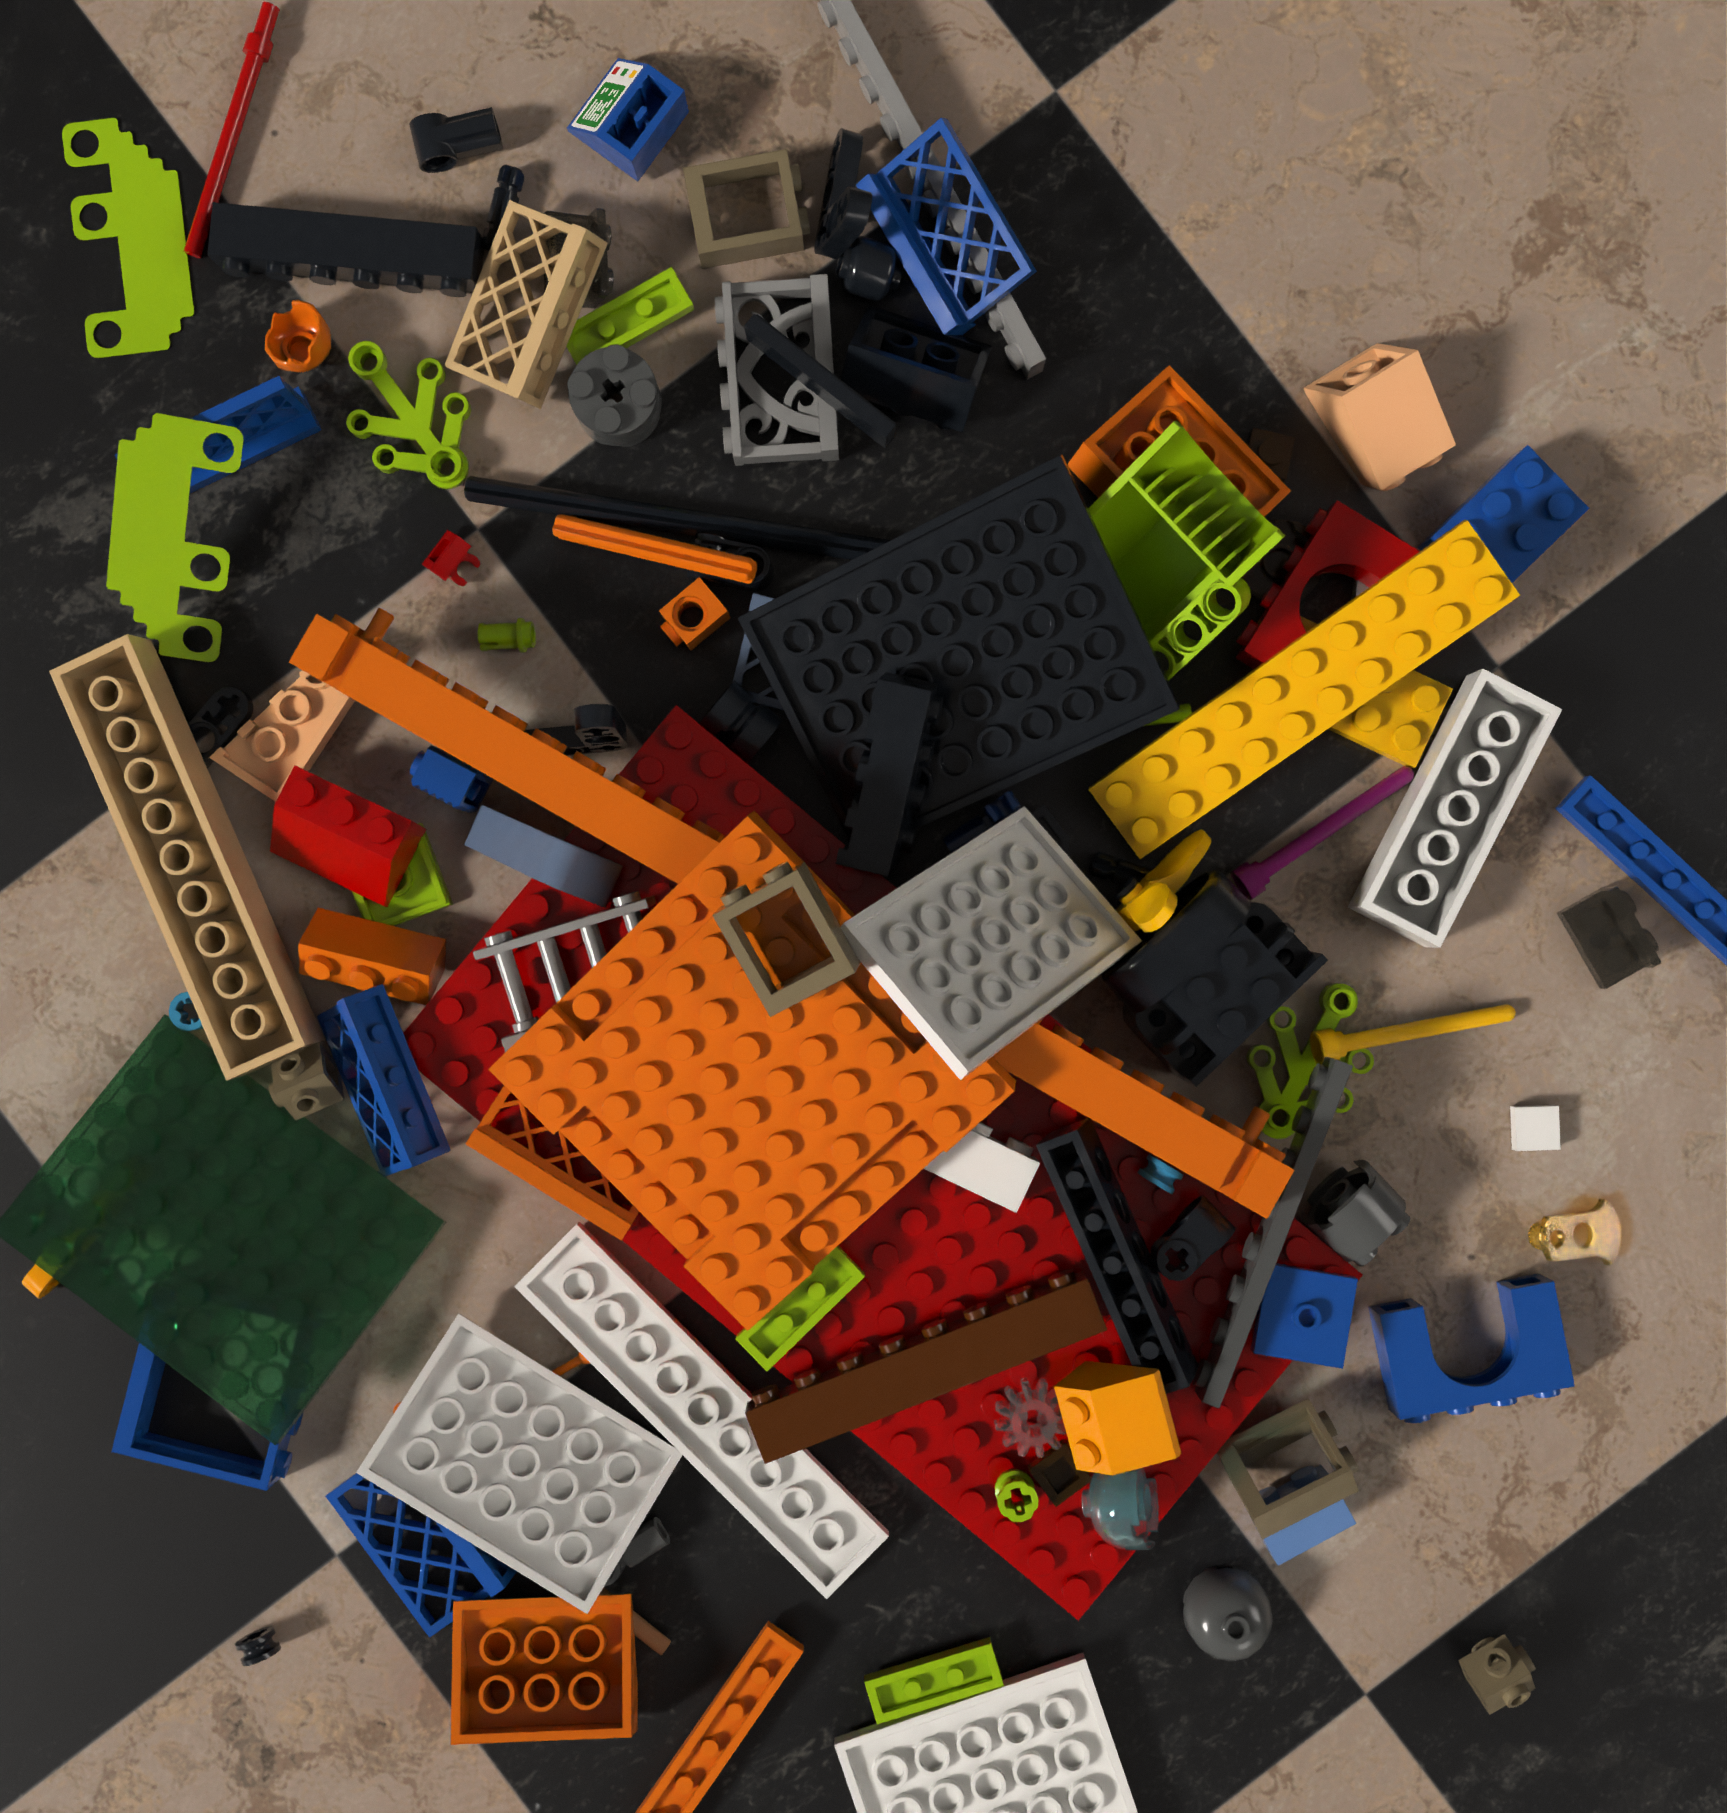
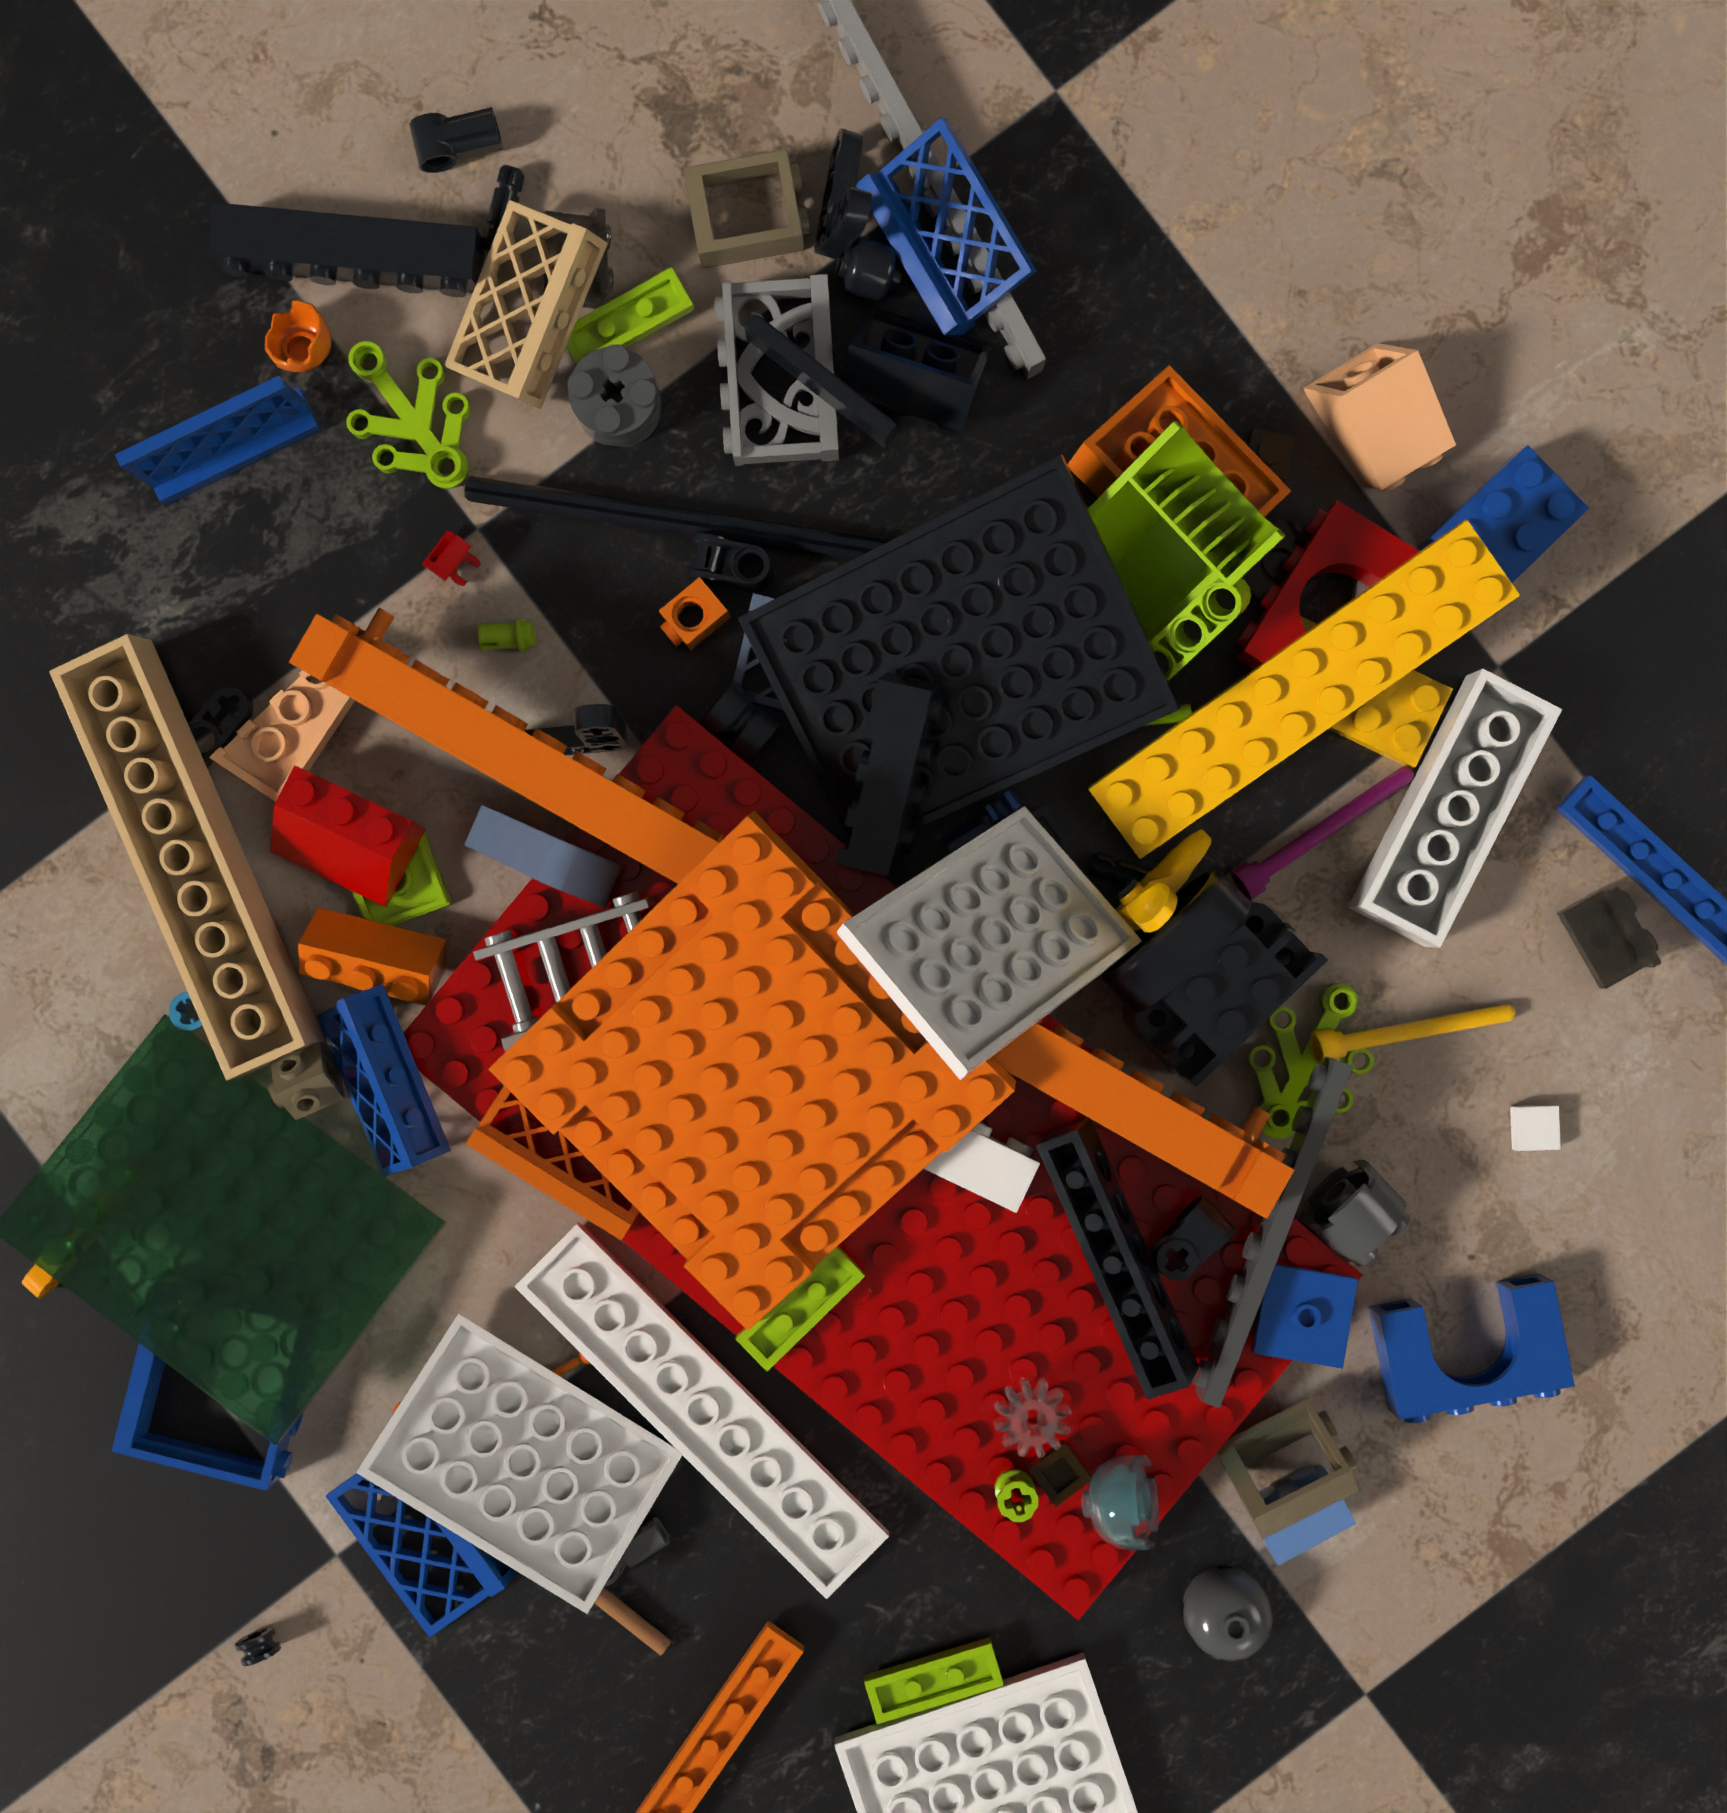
(149, 528): lime piece -> none
(151, 239): lime piece -> none
(257, 51): red bar -> none
(449, 779): blue brick -> none
(543, 1670): orange slope -> none
(630, 116): blue slope -> none
(655, 548): orange axle -> none
(808, 982): dark tan window -> none
(924, 1365): reddish brown brick -> none
(1116, 1417): light orange slope -> none
(1160, 1173): dark azure bush -> none
(1499, 1673): dark tan brick -> none
(1556, 1240): clear yellow piece -> none

